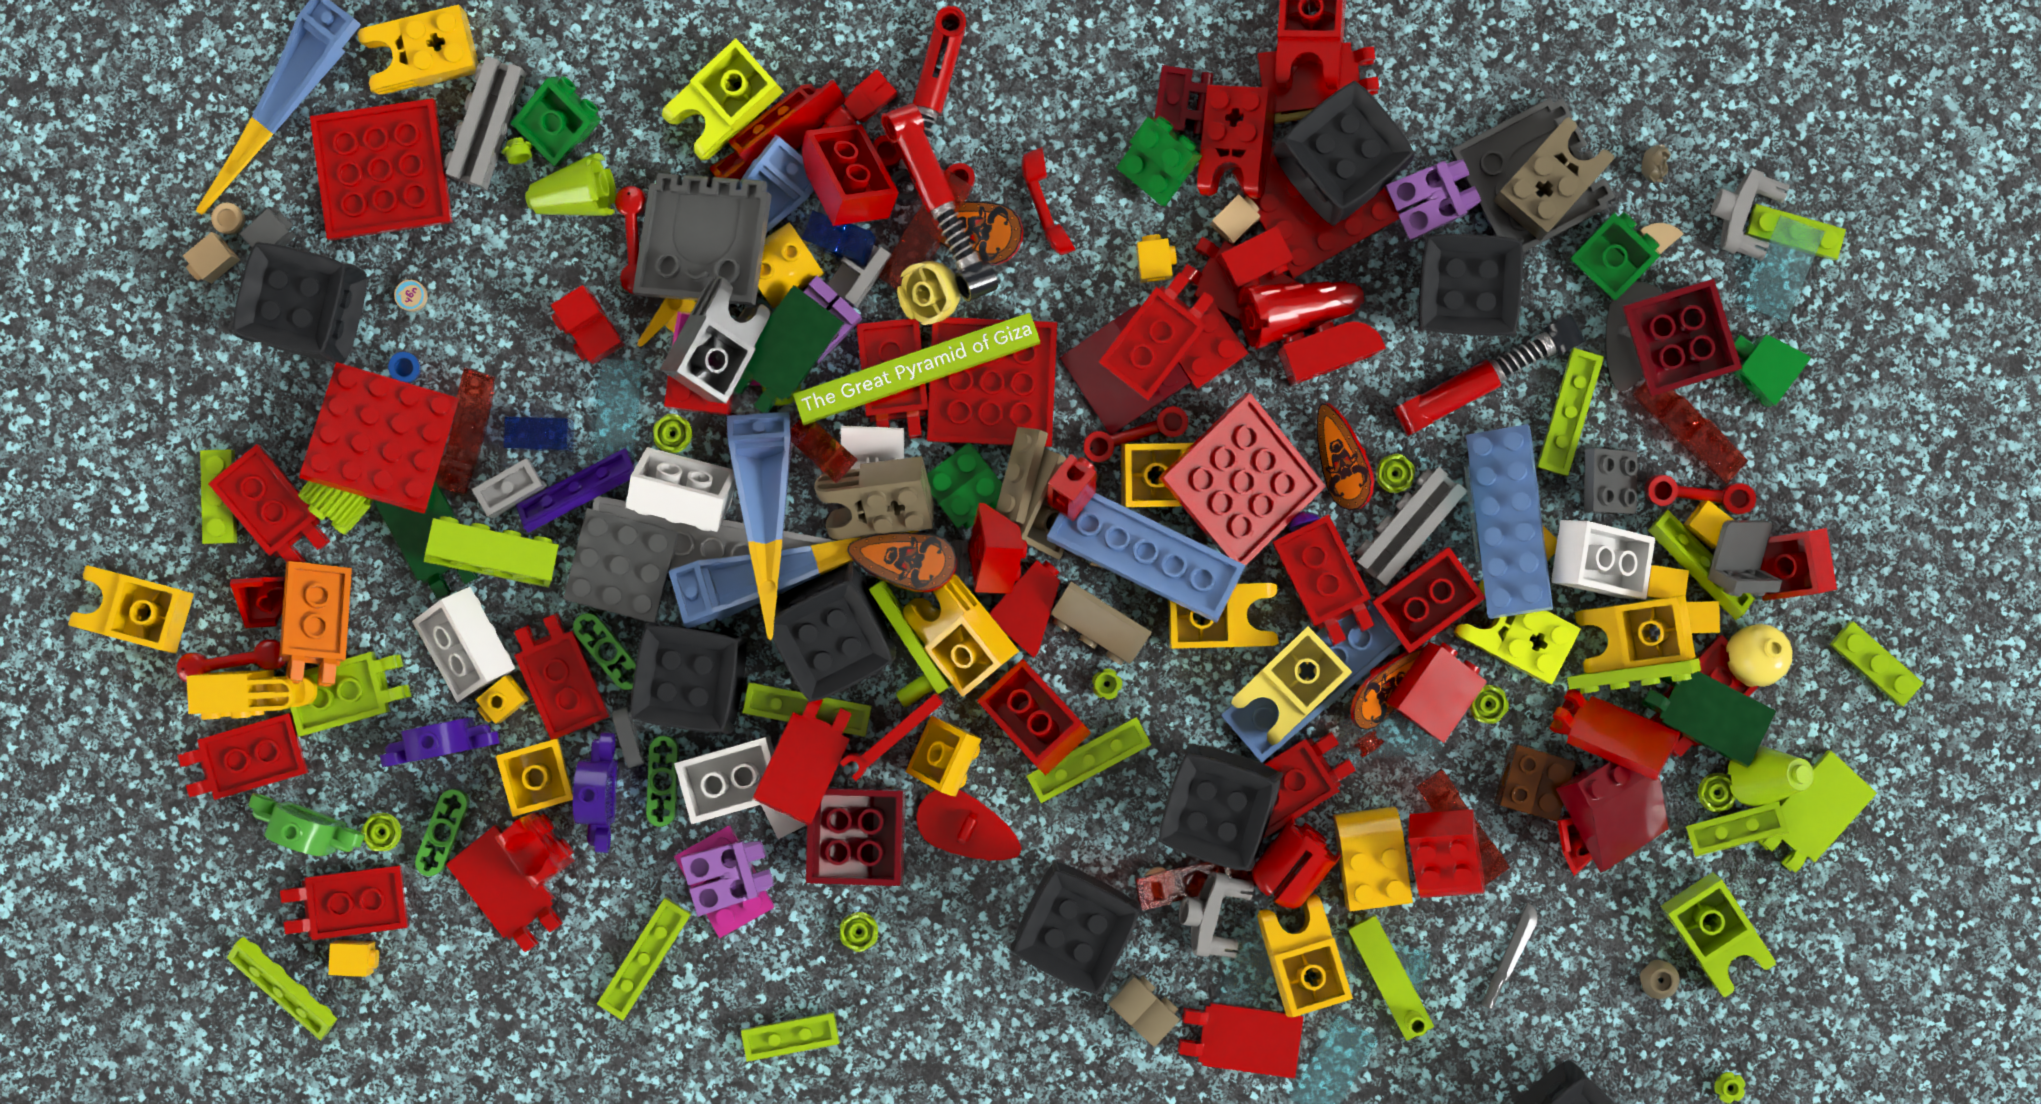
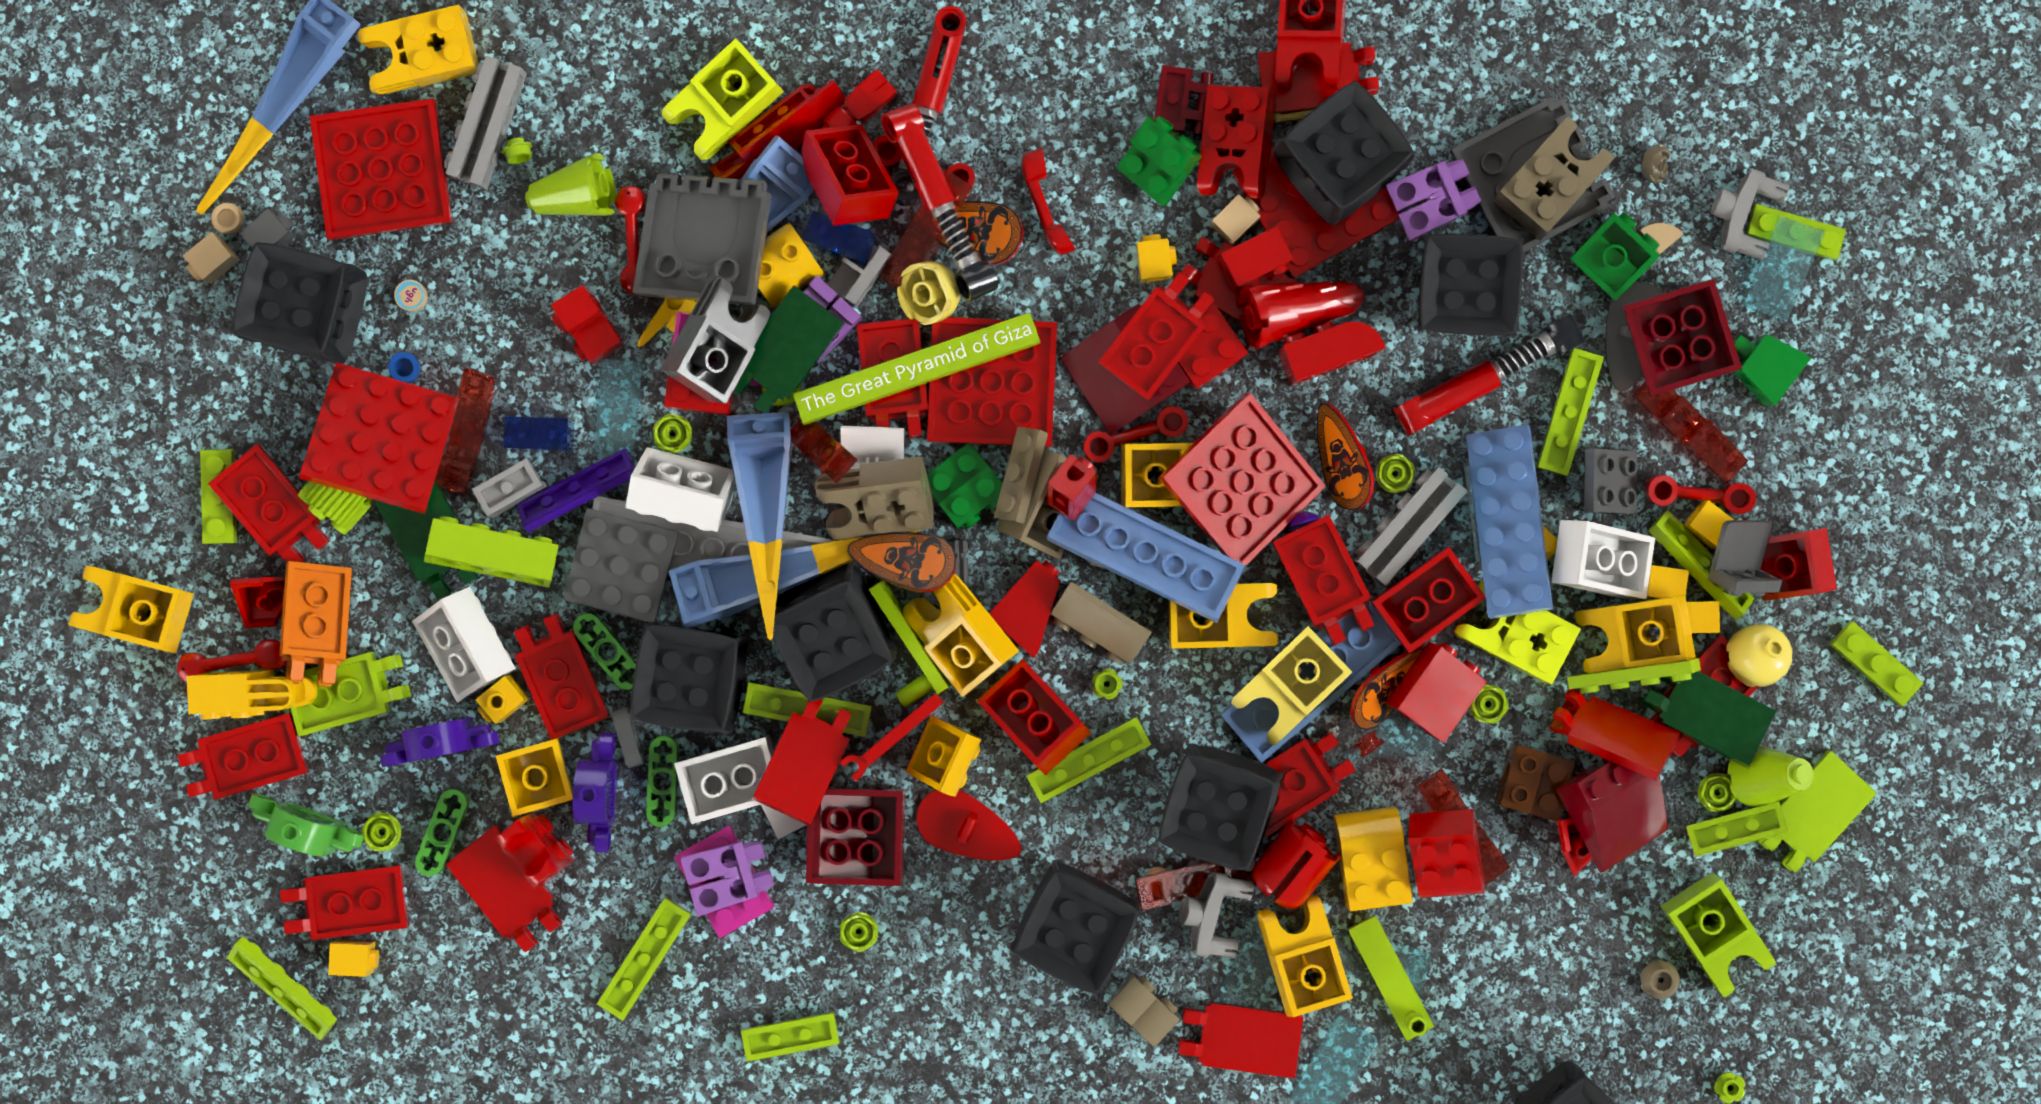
(556, 119): green plate -> none
(995, 551): red slope -> none
(1513, 951): dark grey piece -> none

